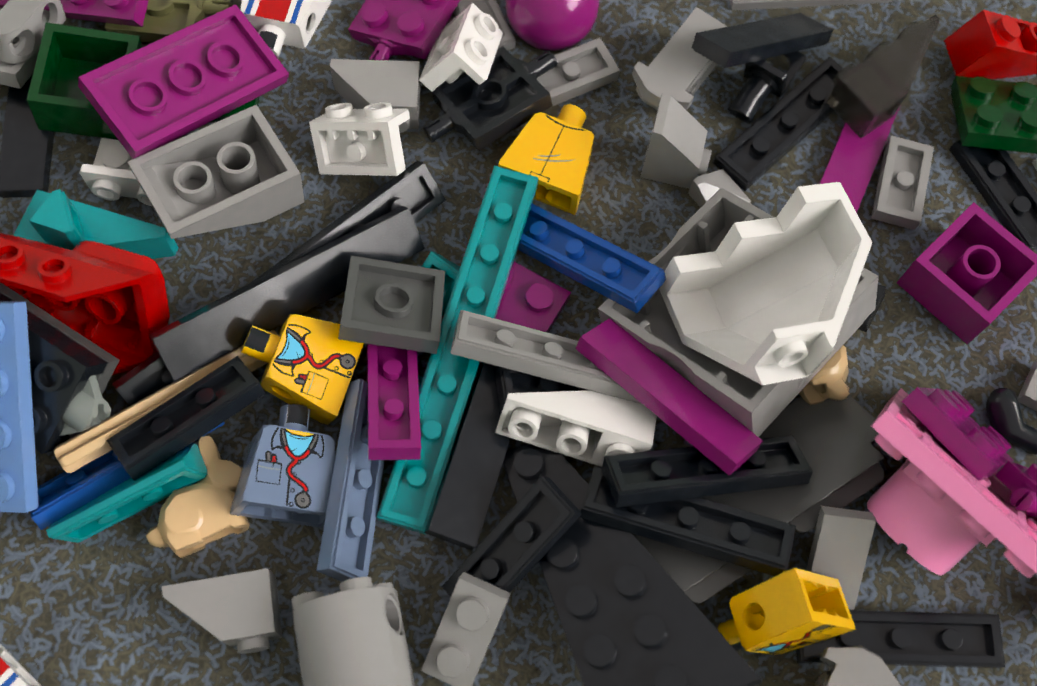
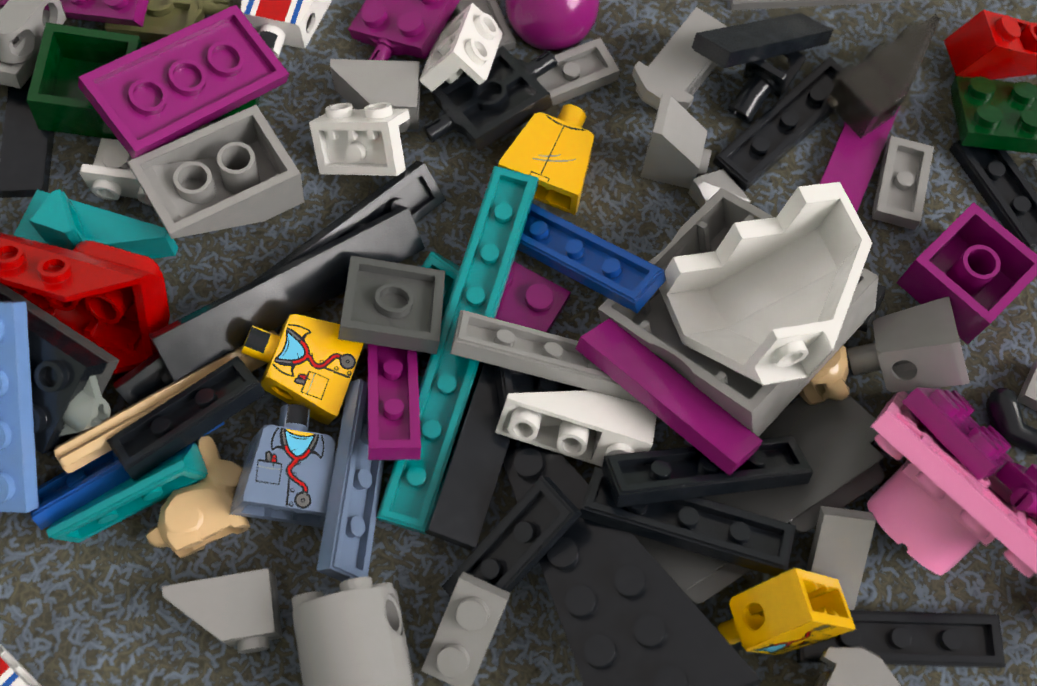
(914, 349): none -> light grey torso

